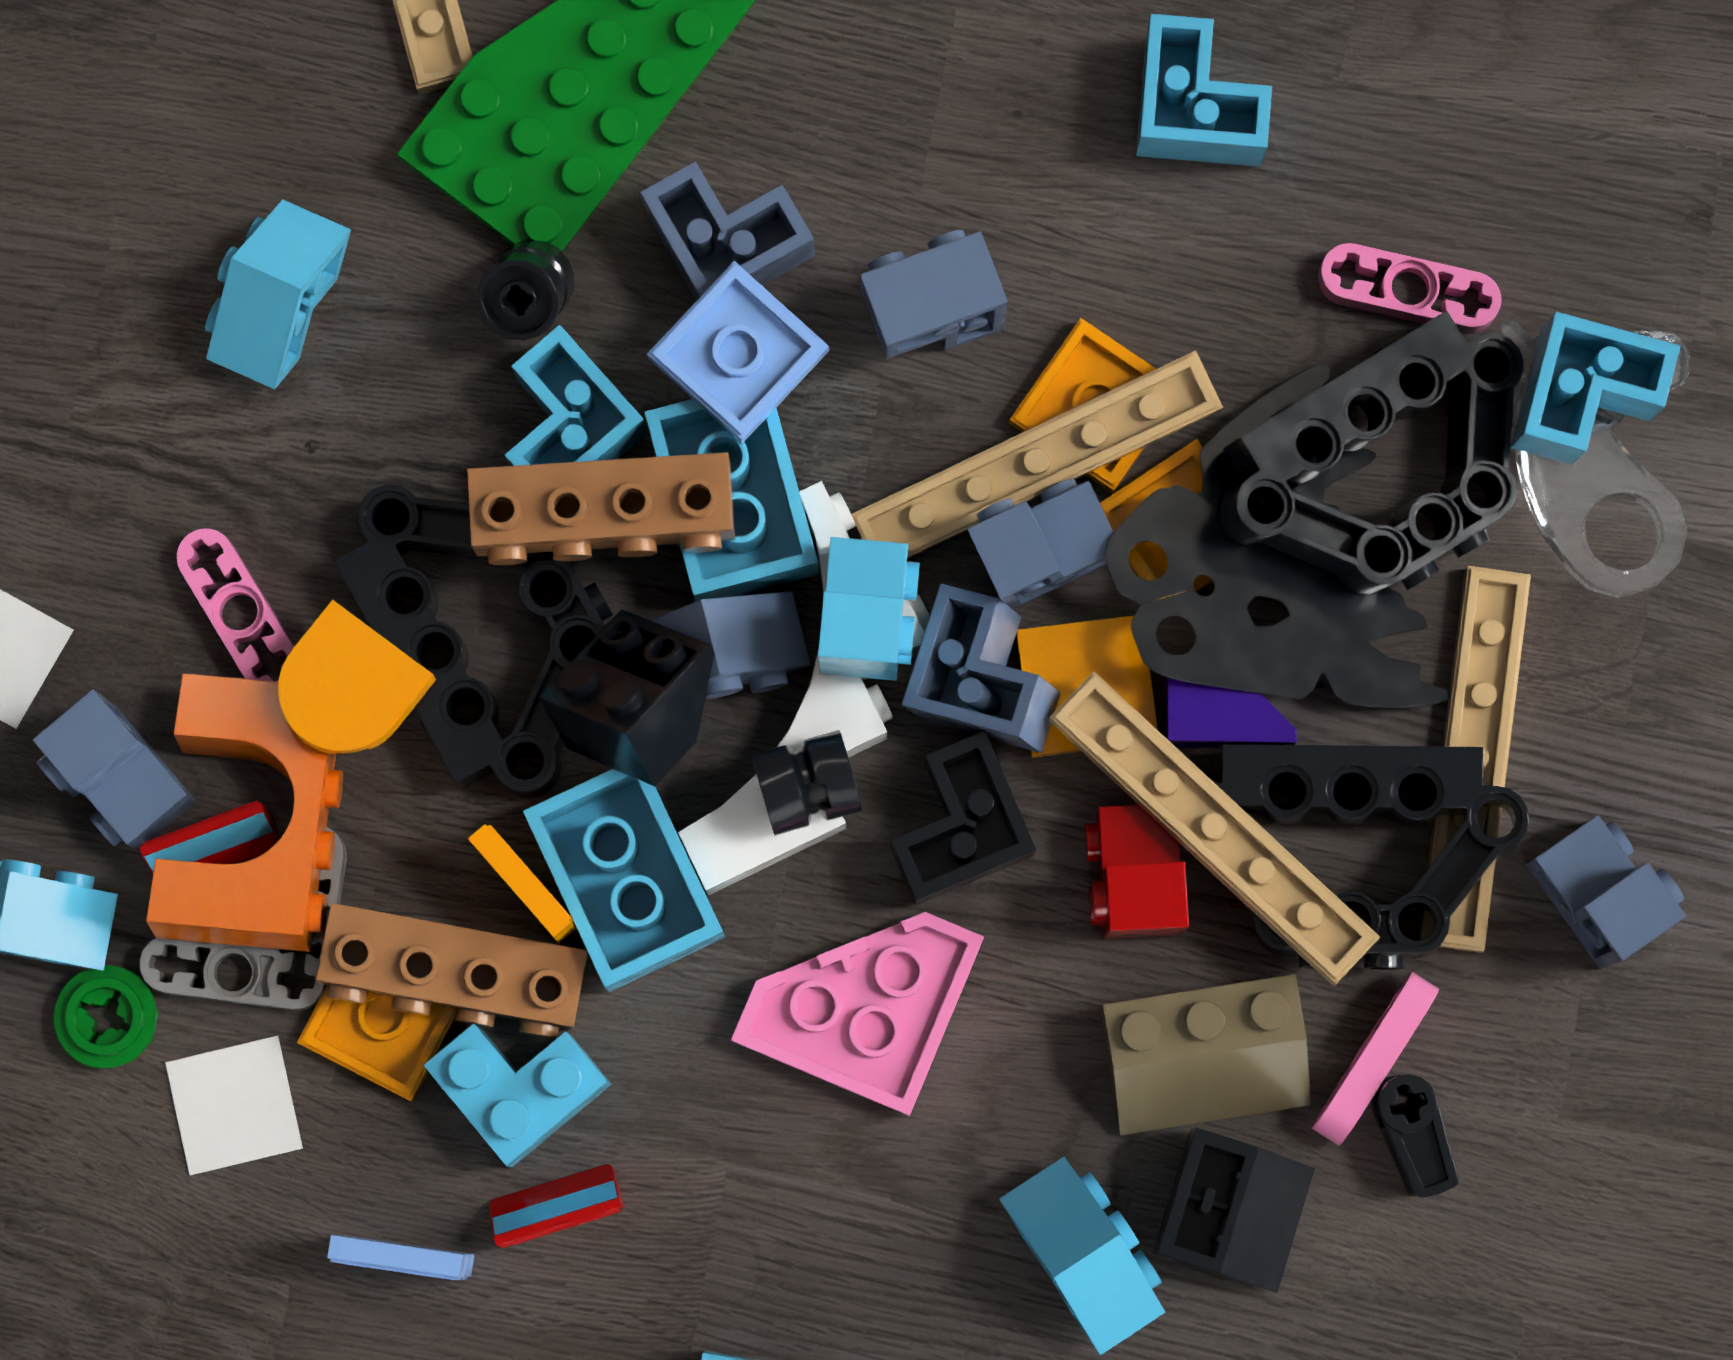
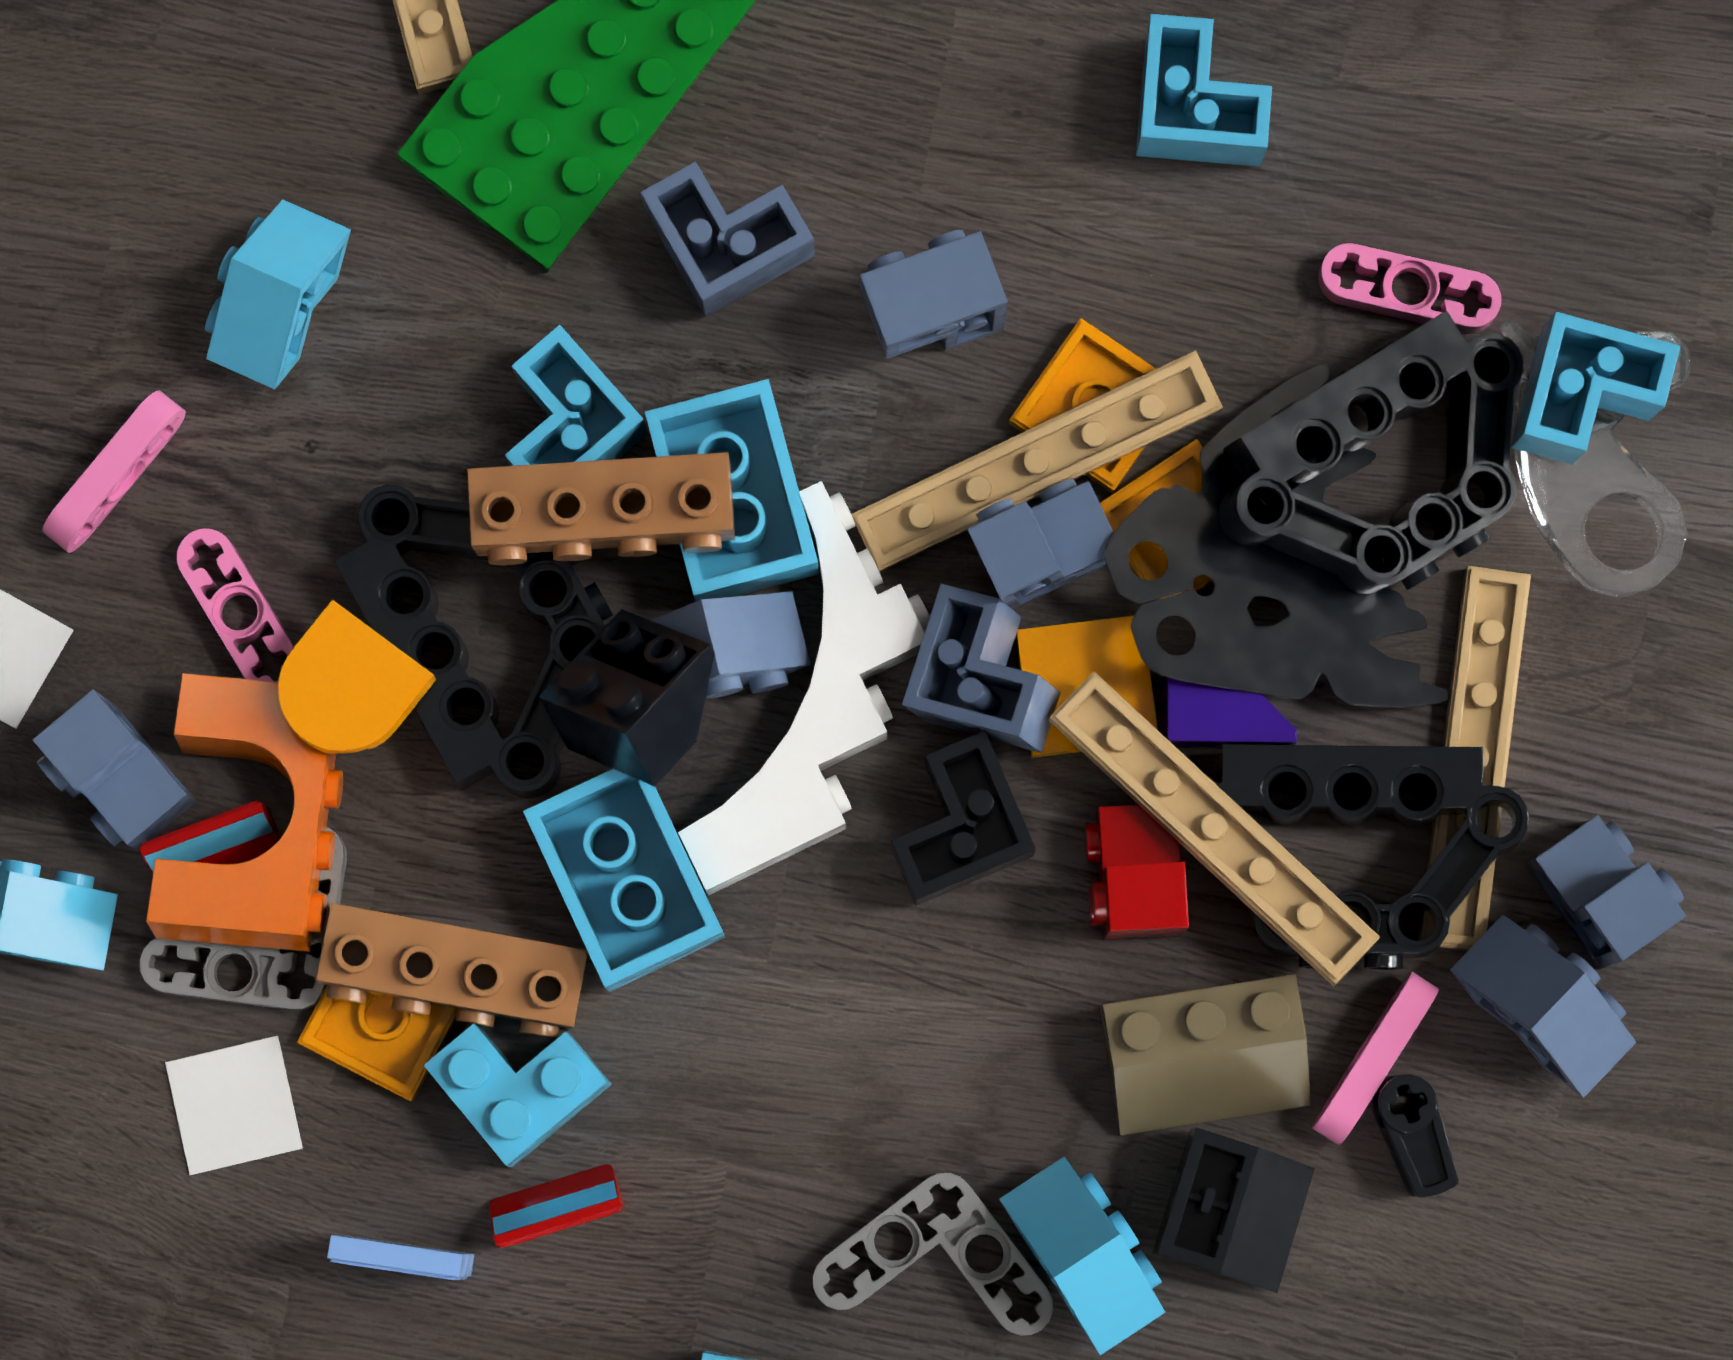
(78, 1029): green gear -> none
(114, 471): none -> bright pink beam
(524, 884): light orange tile -> none
(525, 289): black wheel -> none
(738, 352): light blue tile -> none
(807, 782): black wheel -> none
(864, 609): medium azure brick -> none
(865, 1009): bright pink plate -> none
(953, 1237): none -> light grey beam
(1546, 1002): none -> sand blue brick

